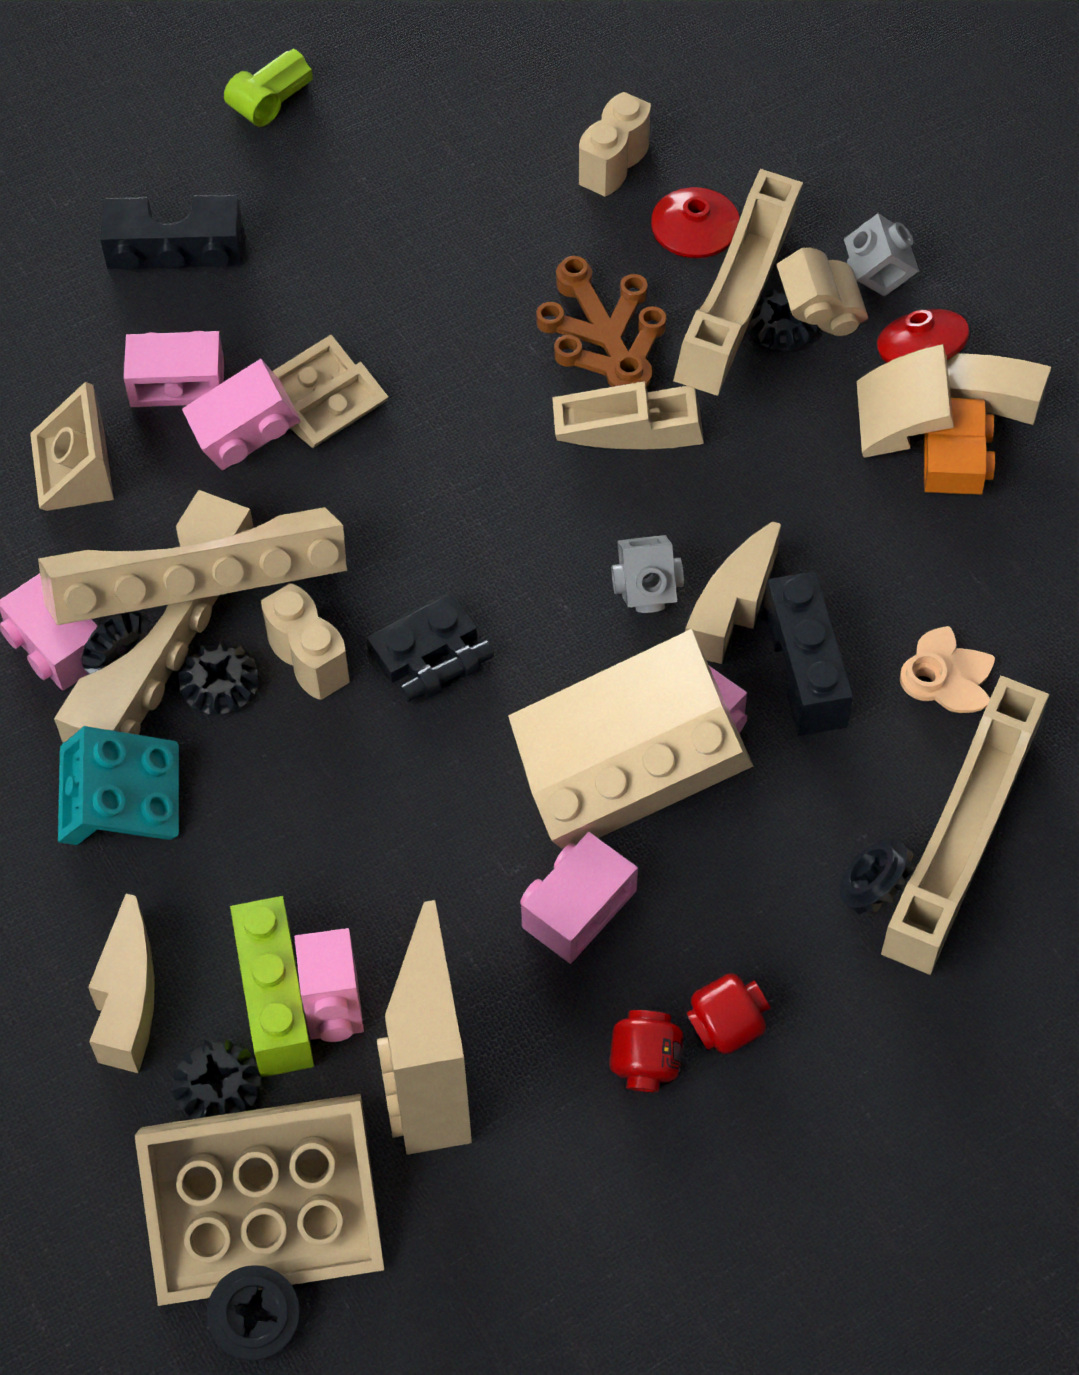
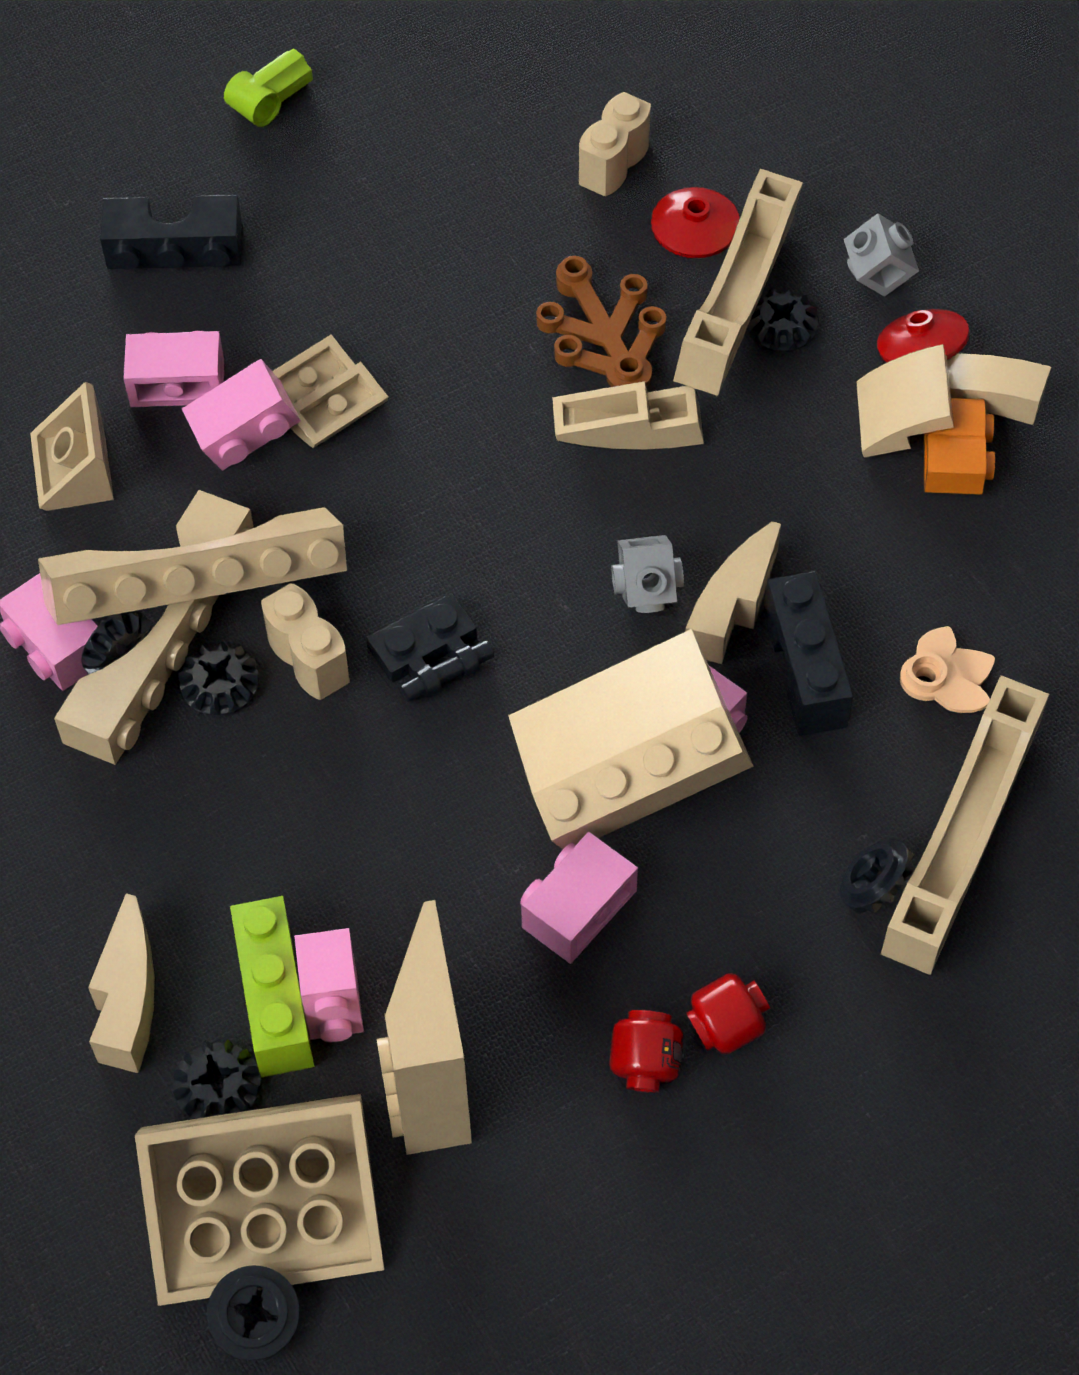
(117, 785): teal bracket -> none
(822, 291): tan brick -> none

